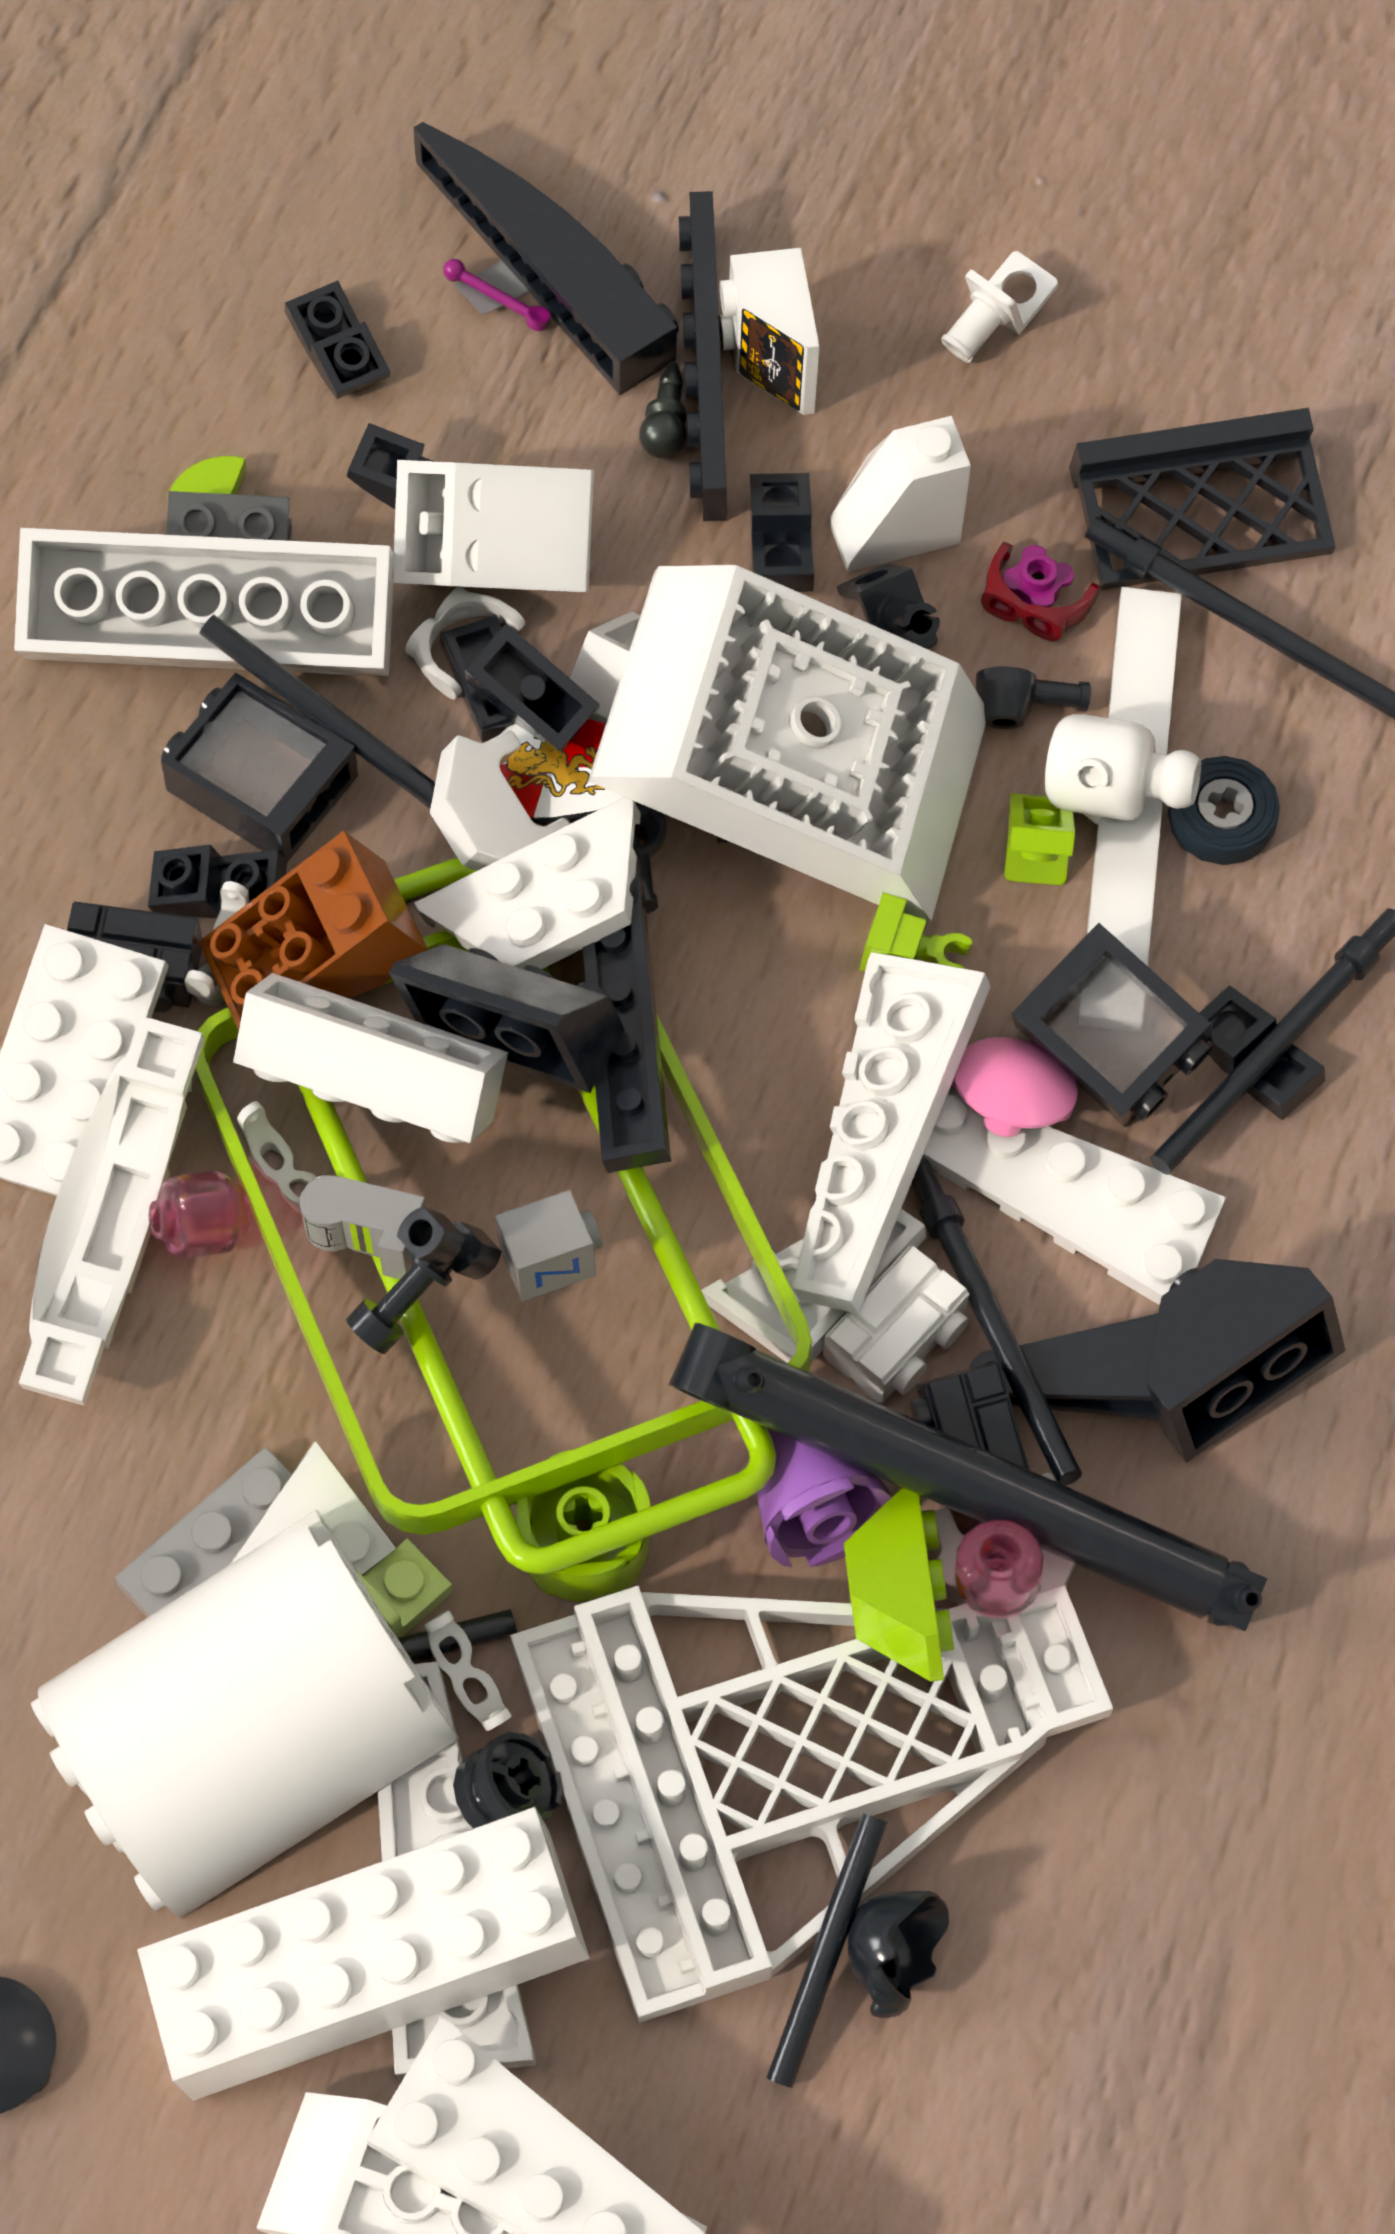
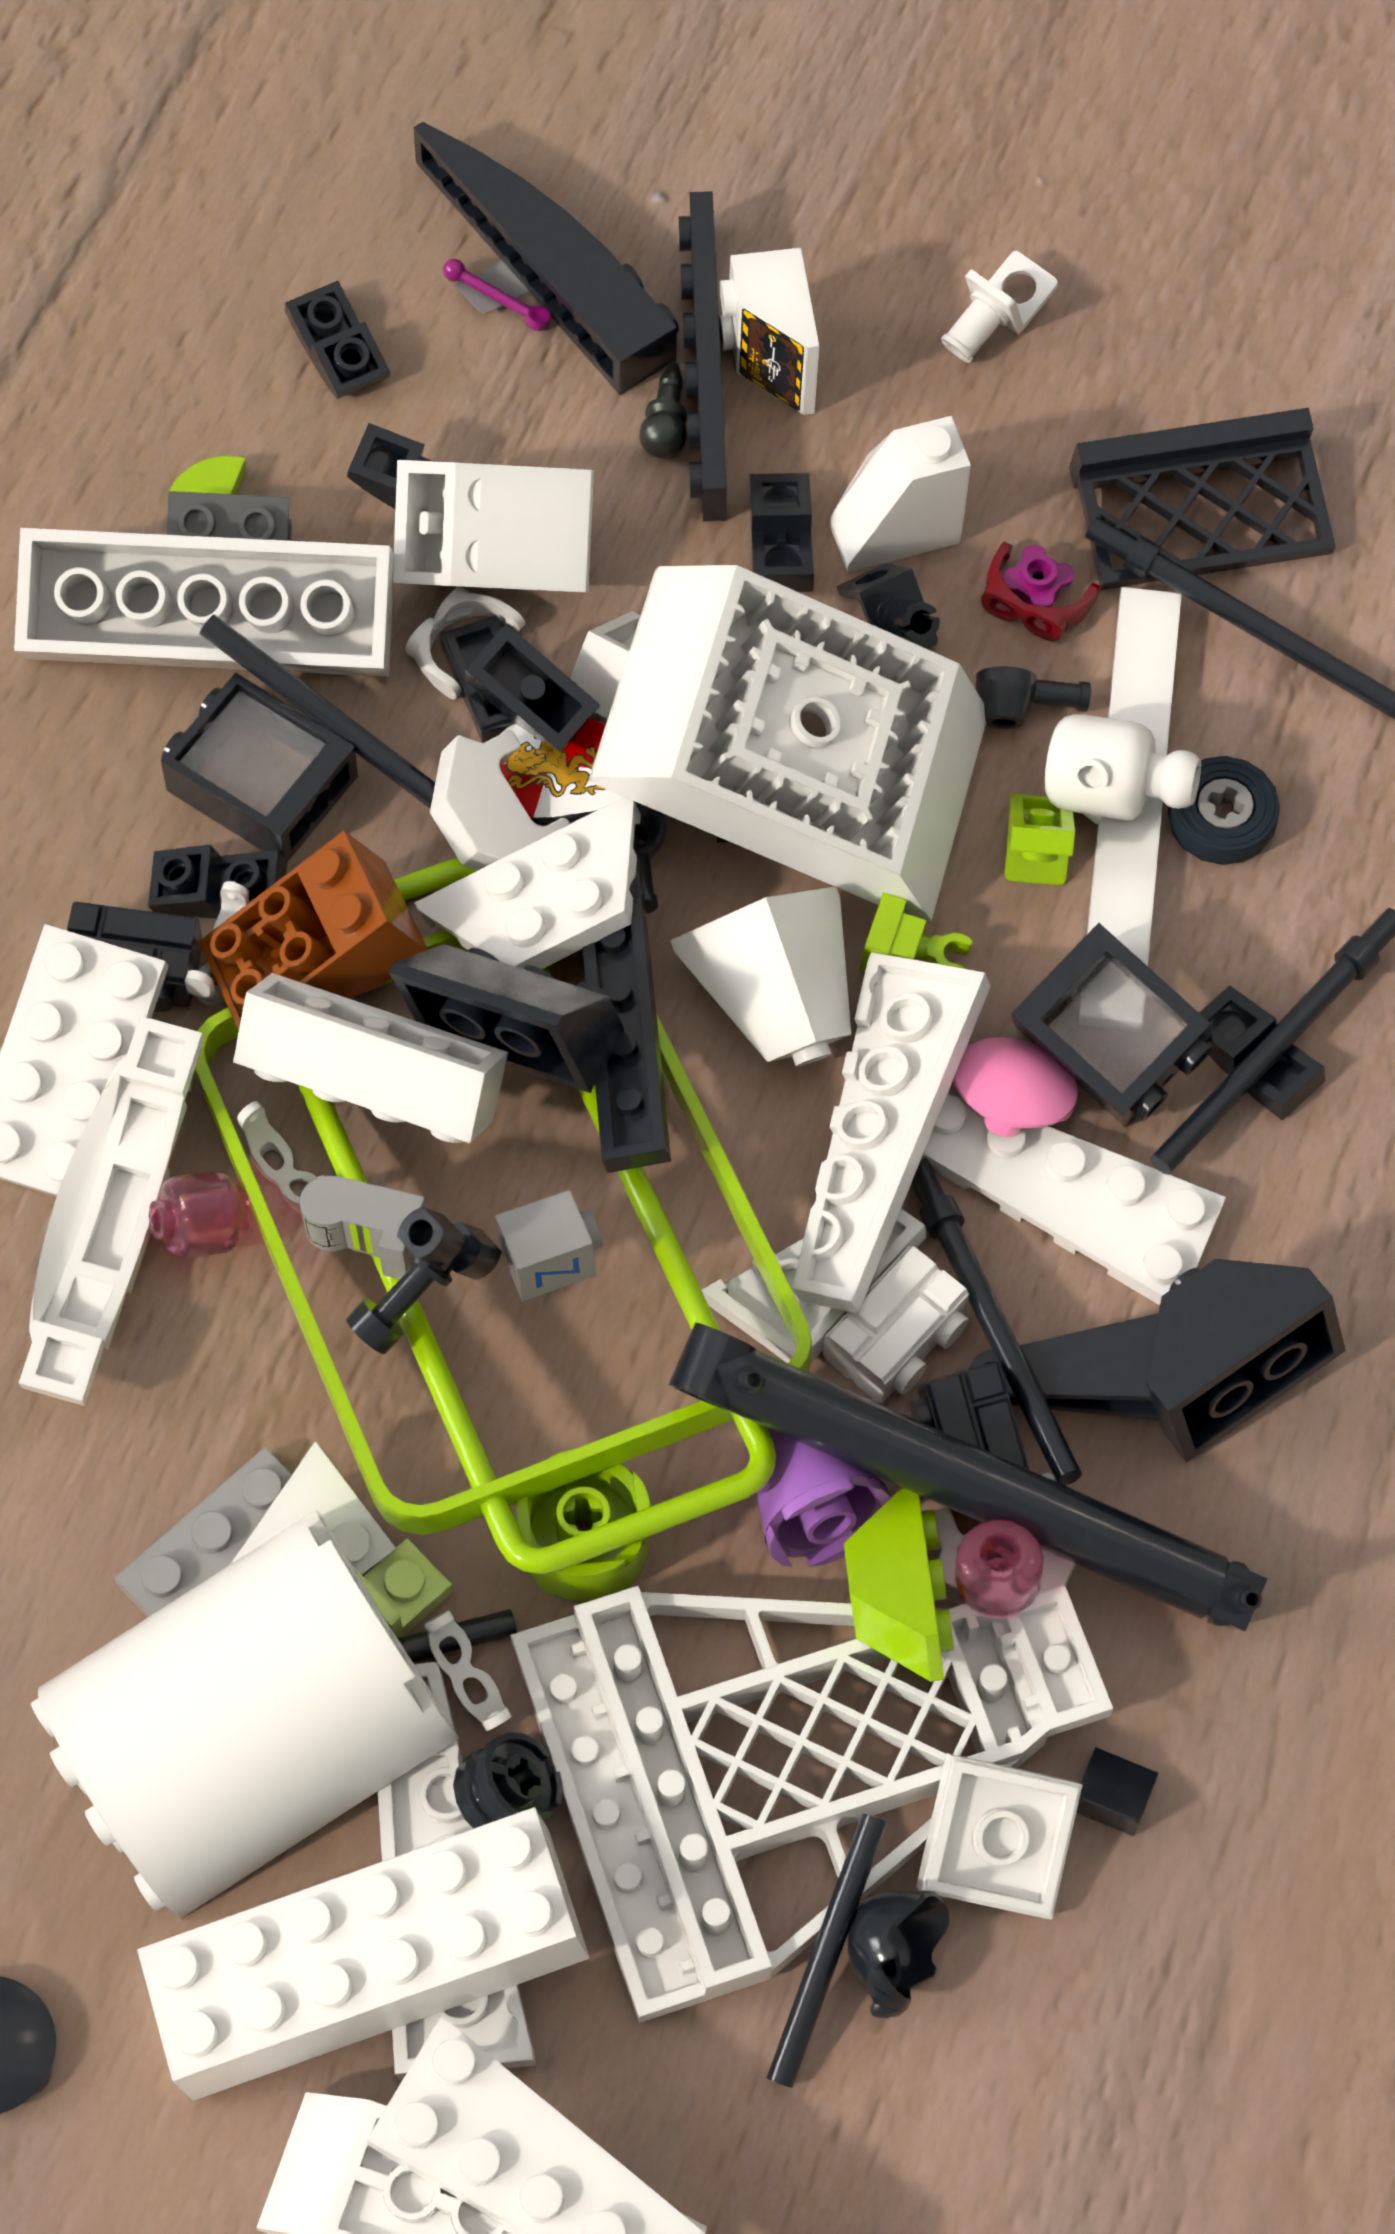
(777, 972): none -> white slope
(999, 1836): none -> white tile
(1115, 1791): none -> black slope

